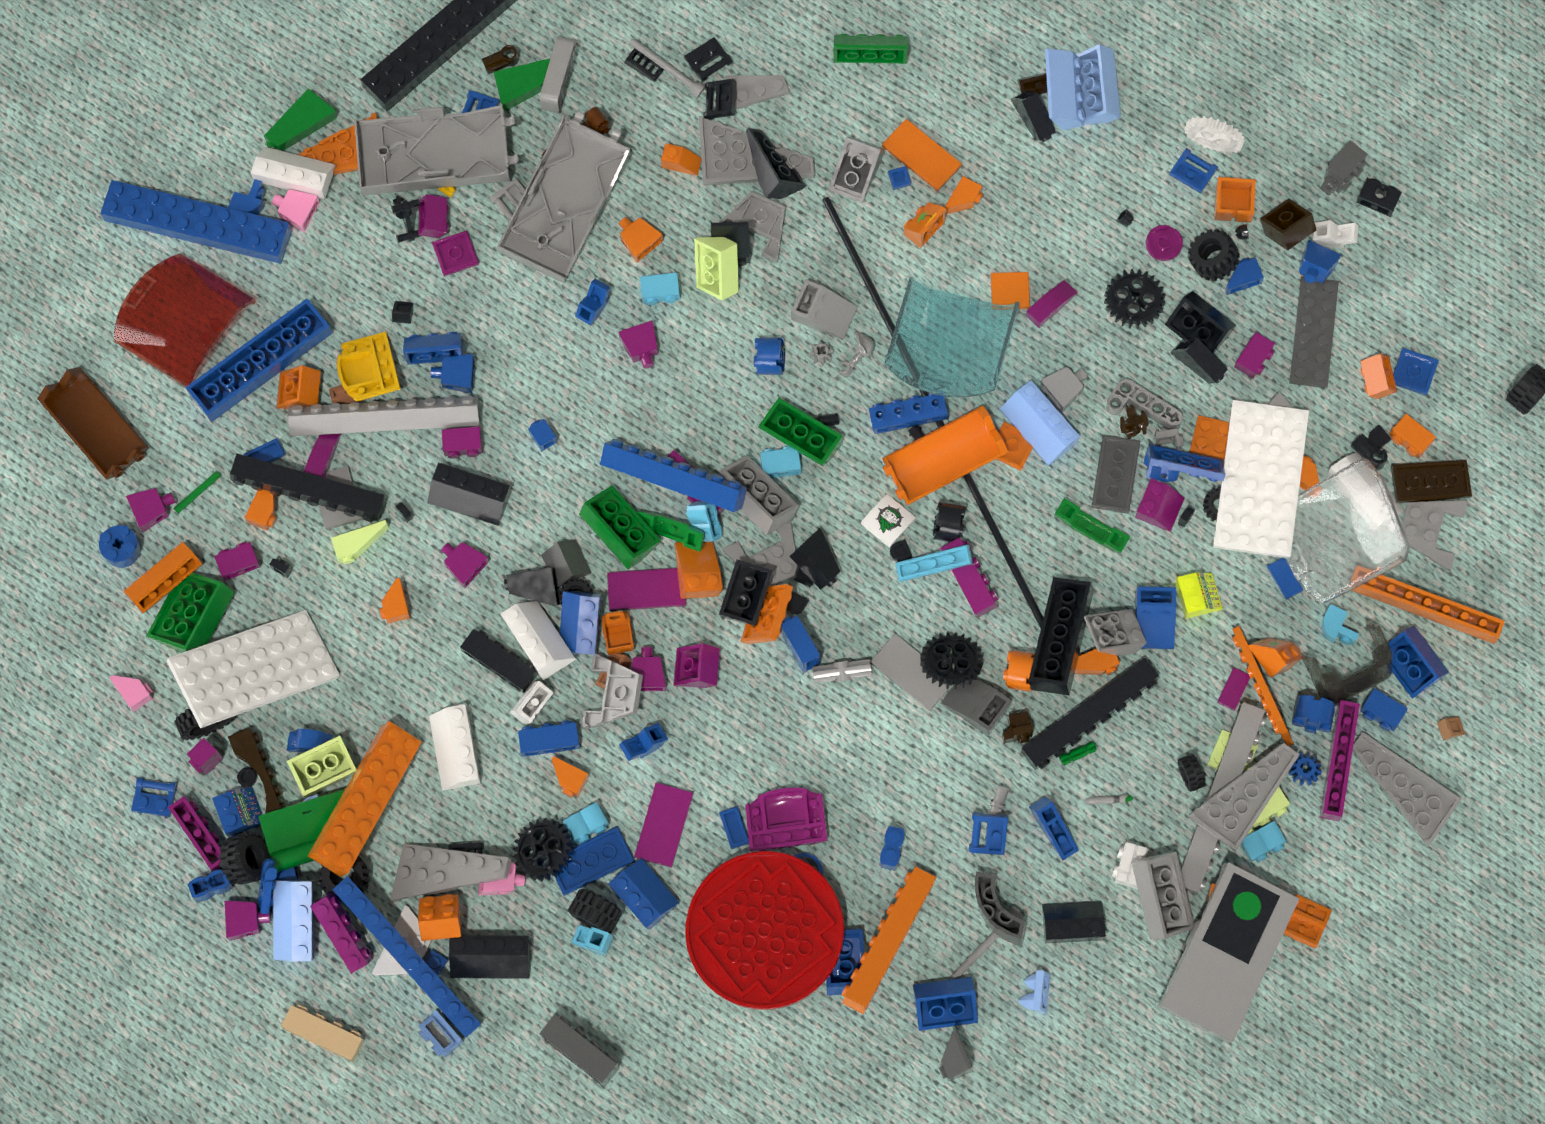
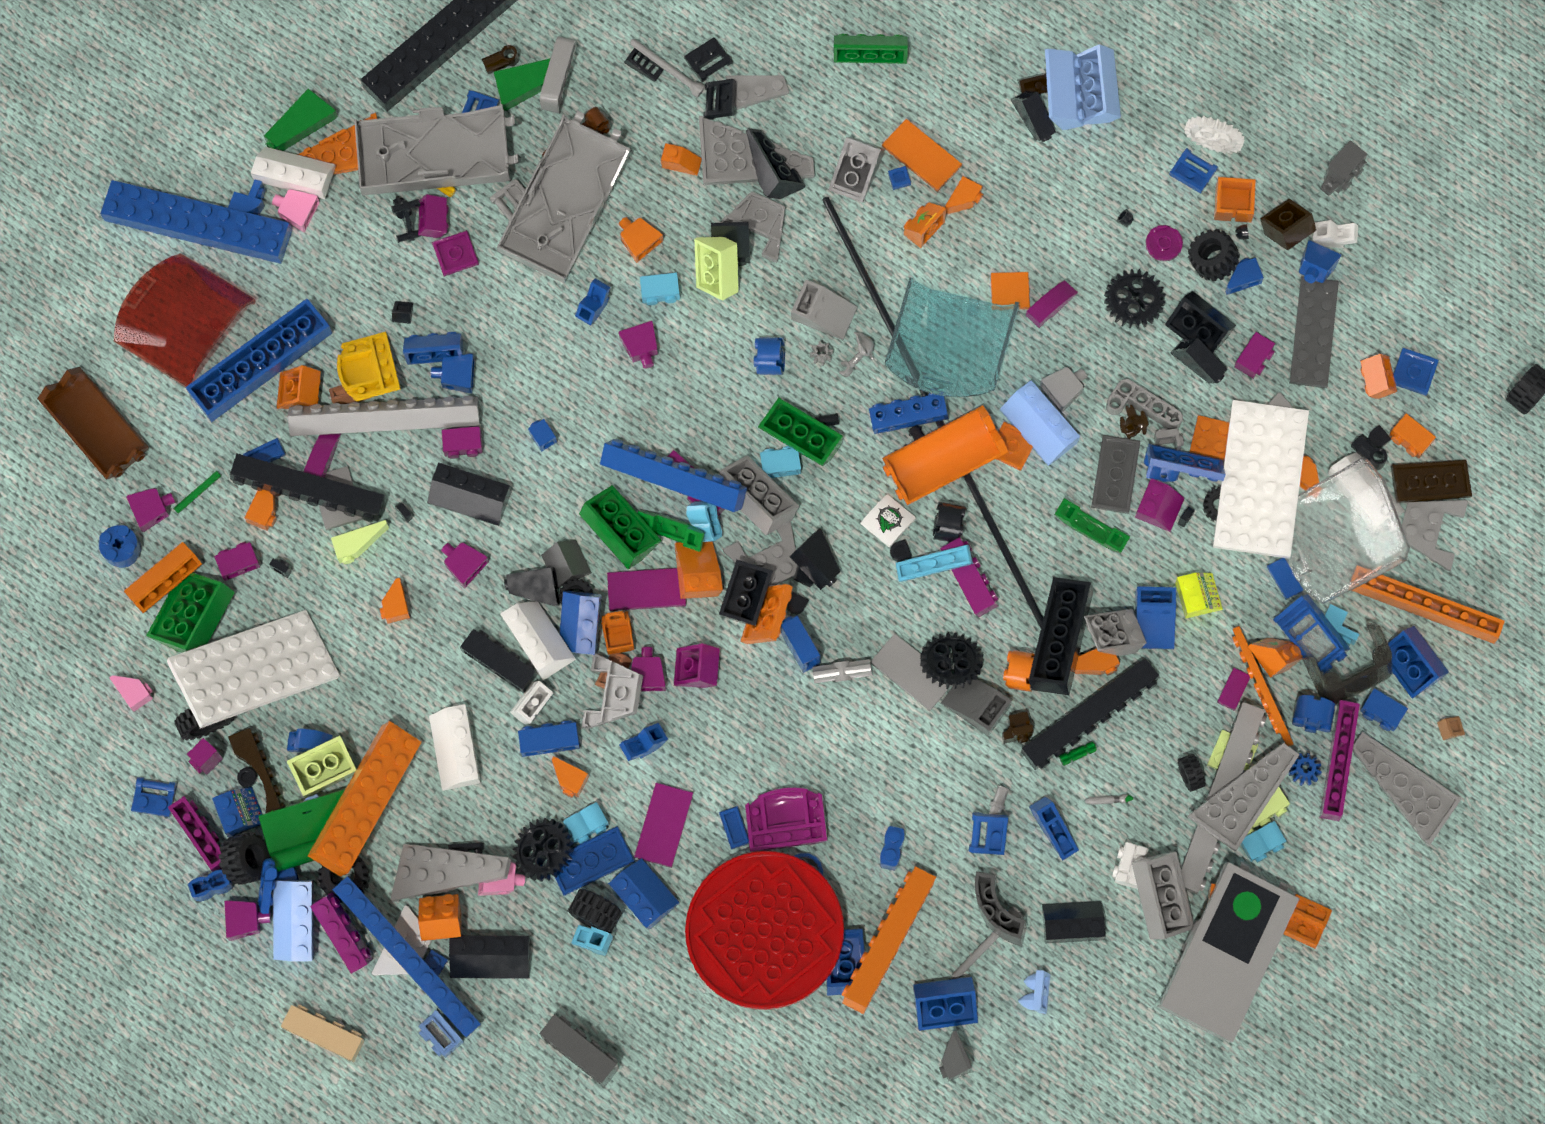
(1312, 633): none -> blue door
(1382, 205): black brick -> none

